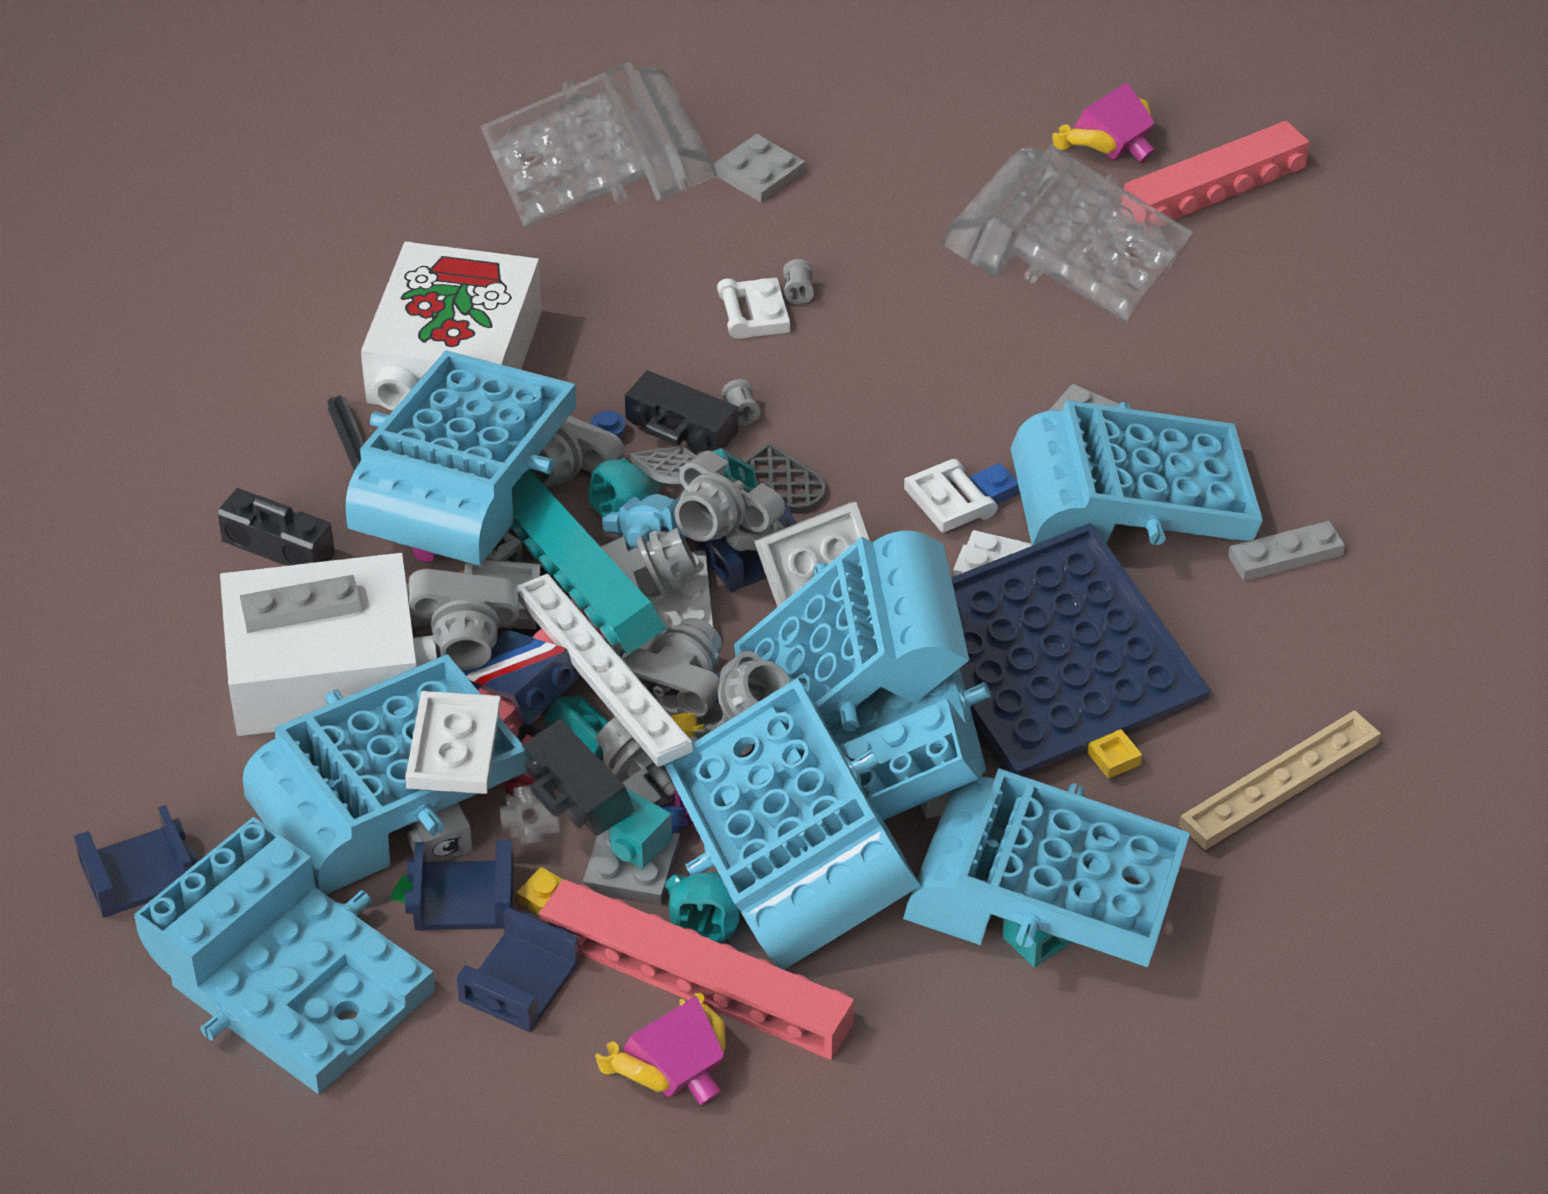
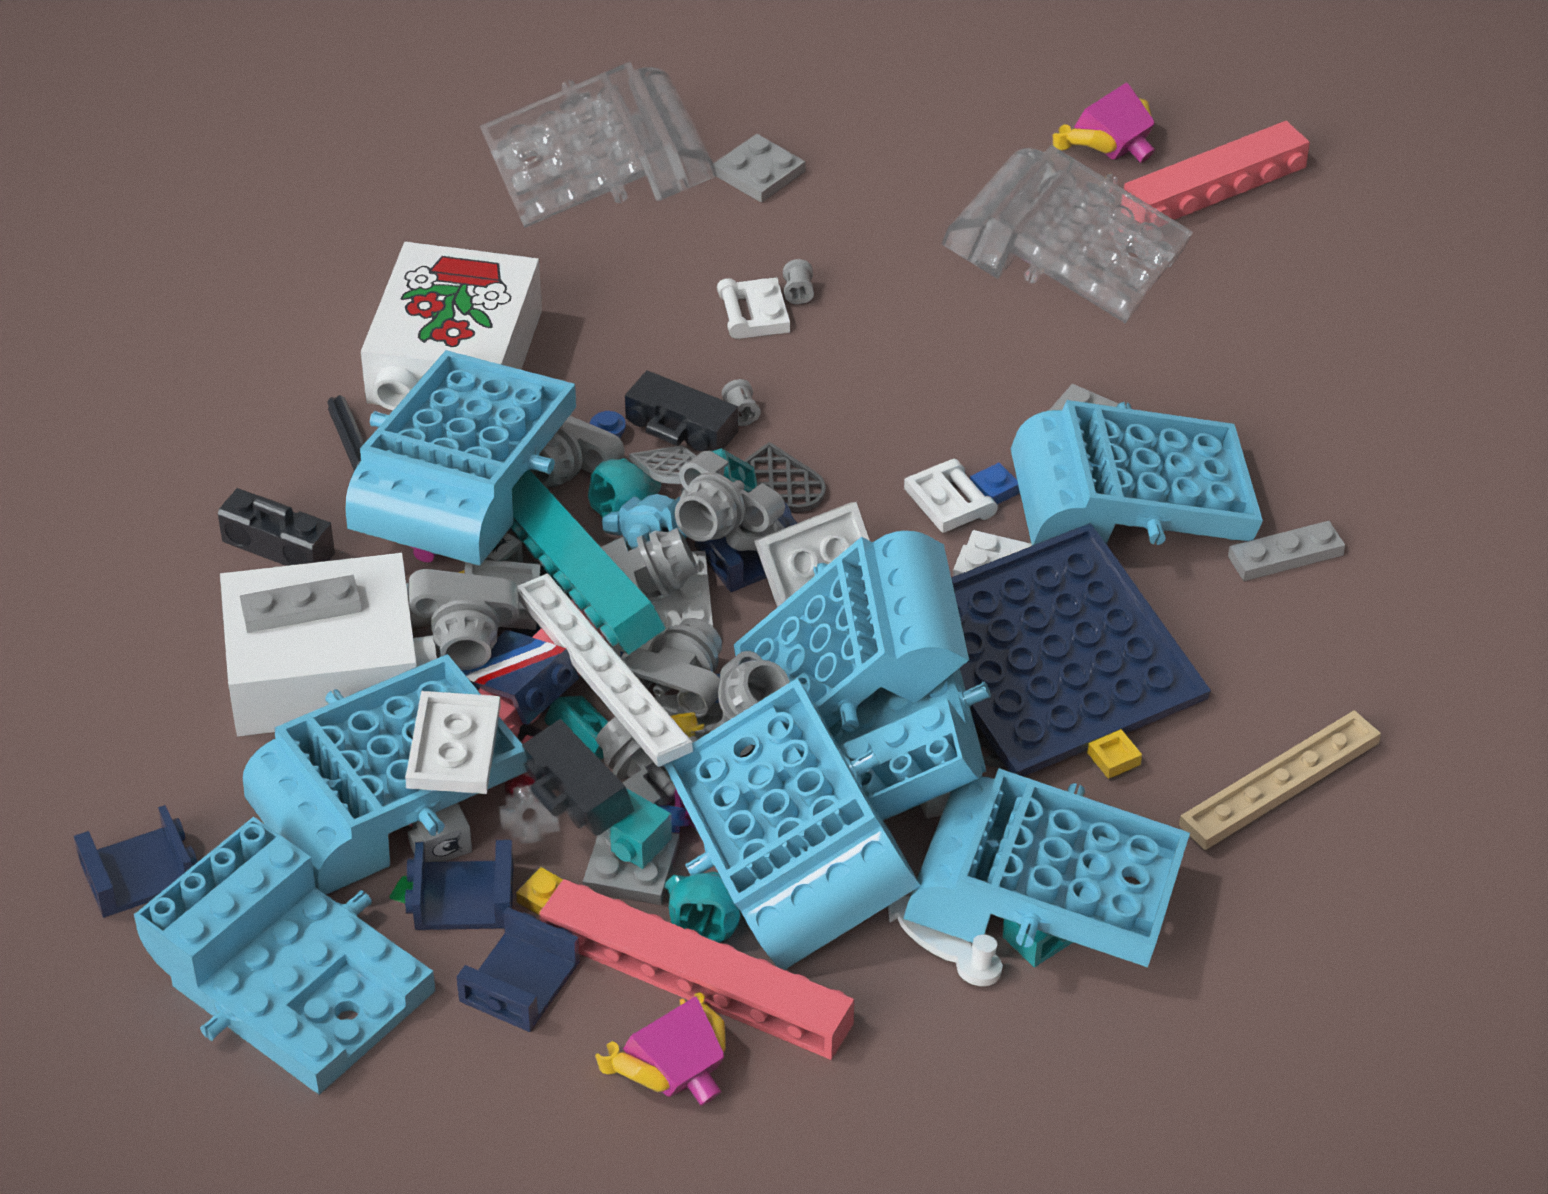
(974, 963): none -> white brick

